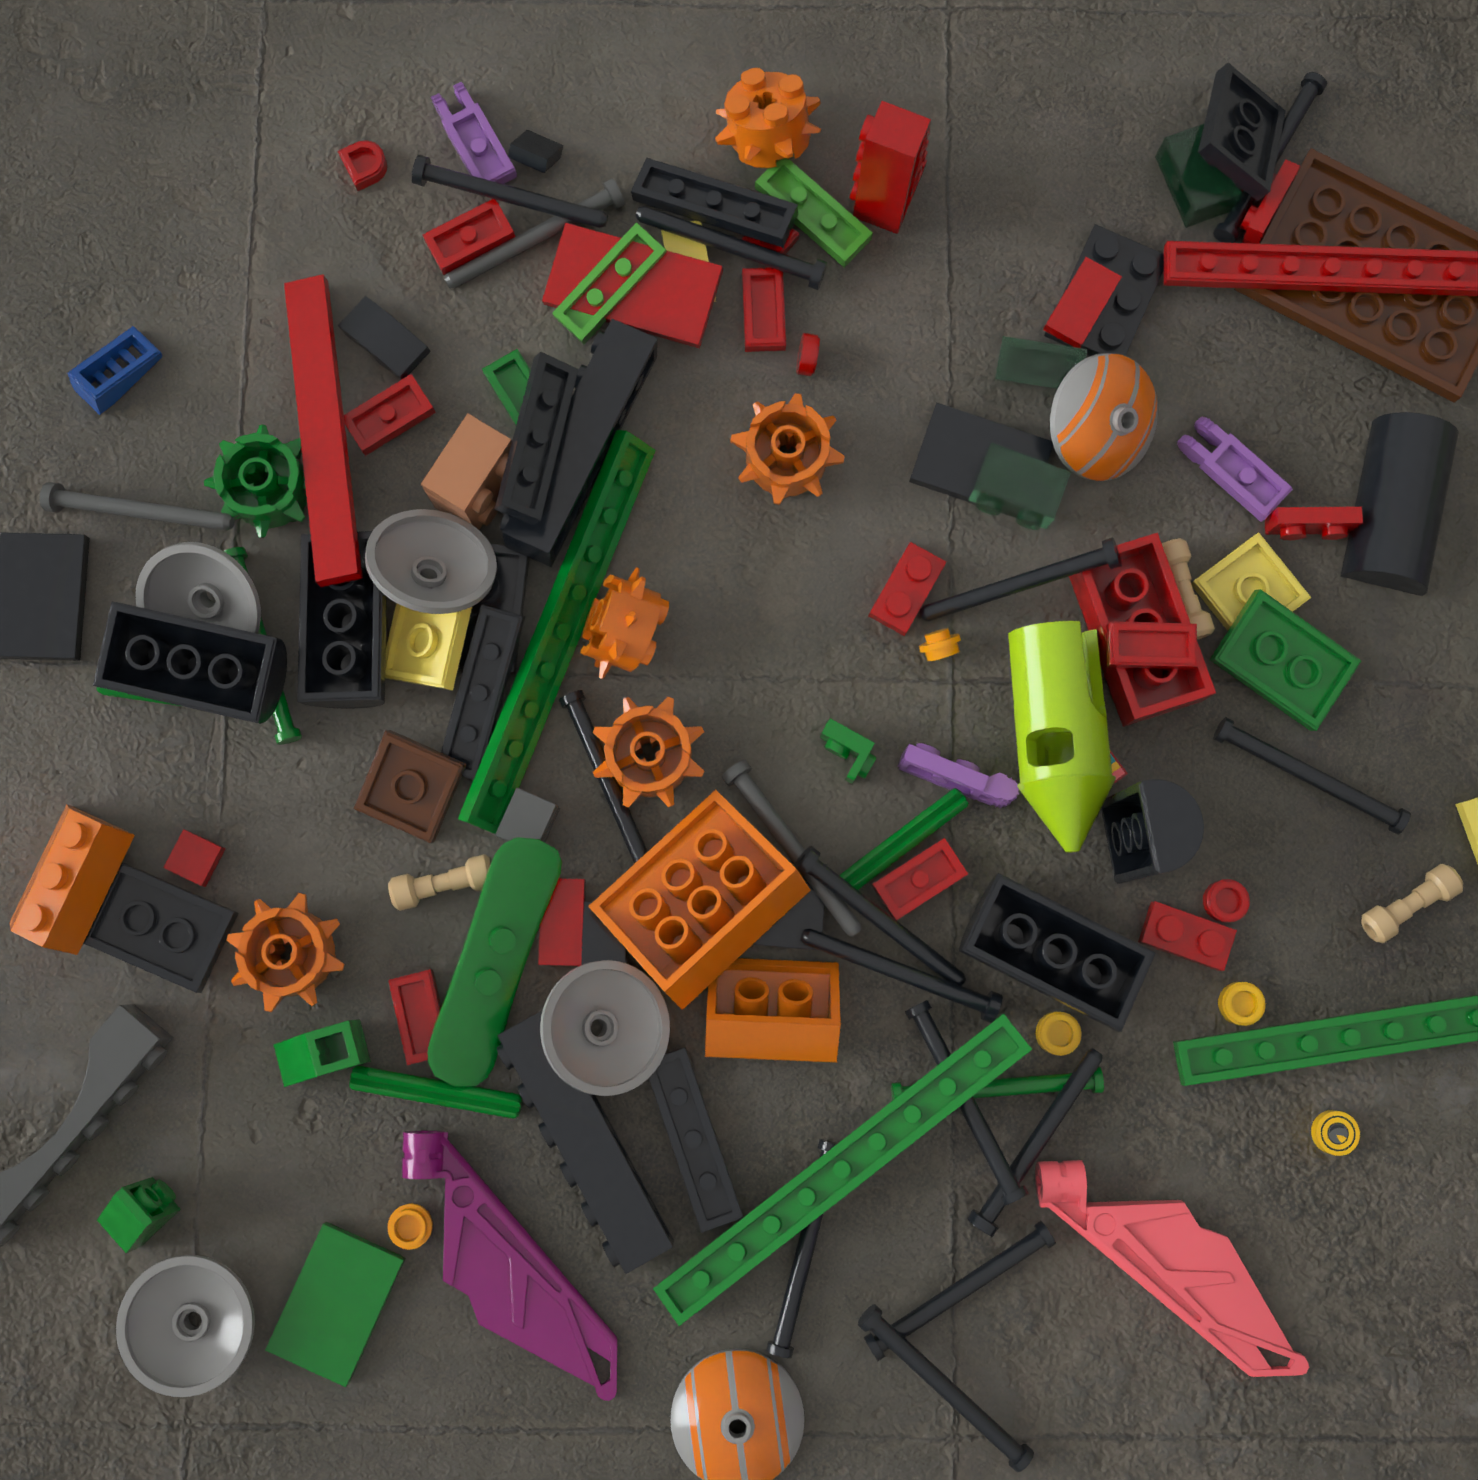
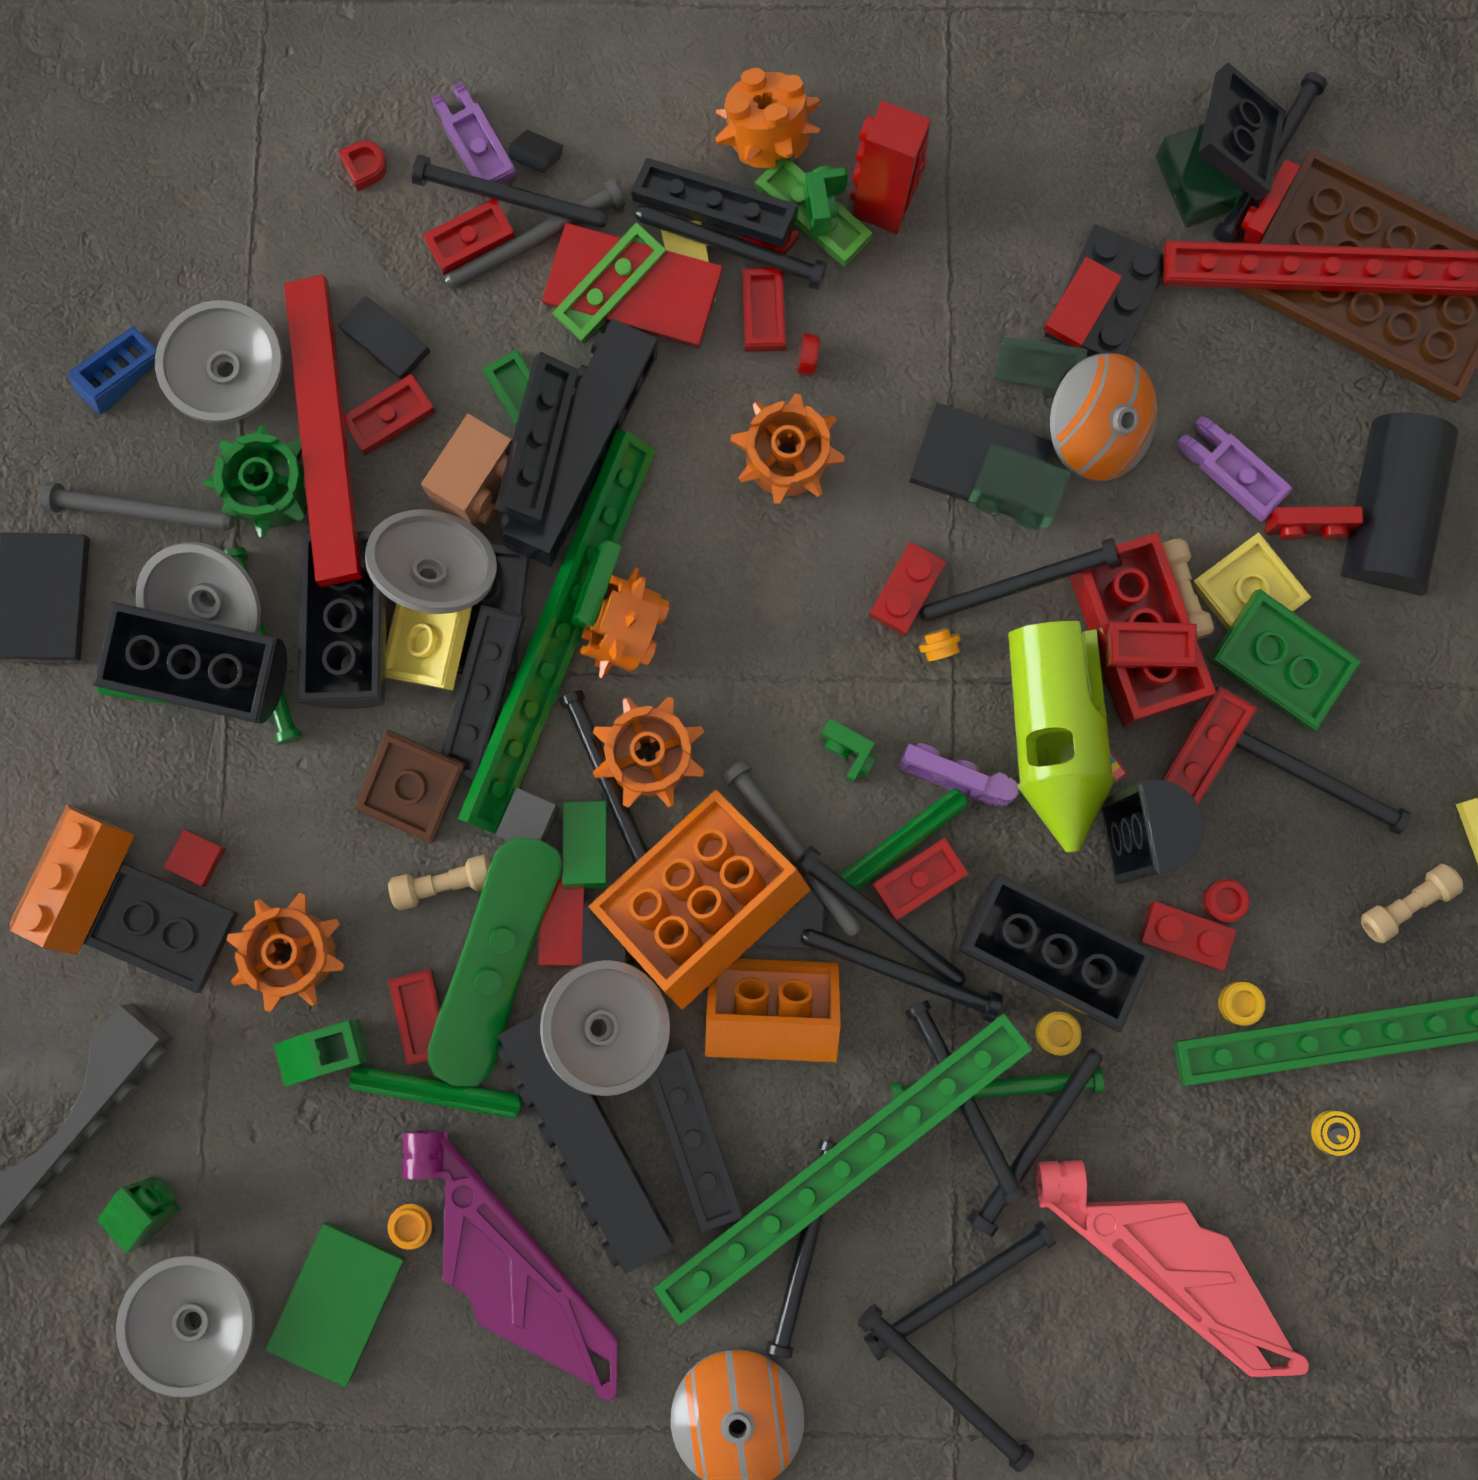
(206, 342): none -> light grey dish
(584, 844): none -> green tile
(595, 584): none -> green tile
(819, 196): none -> green bracket
(1209, 743): none -> red tile

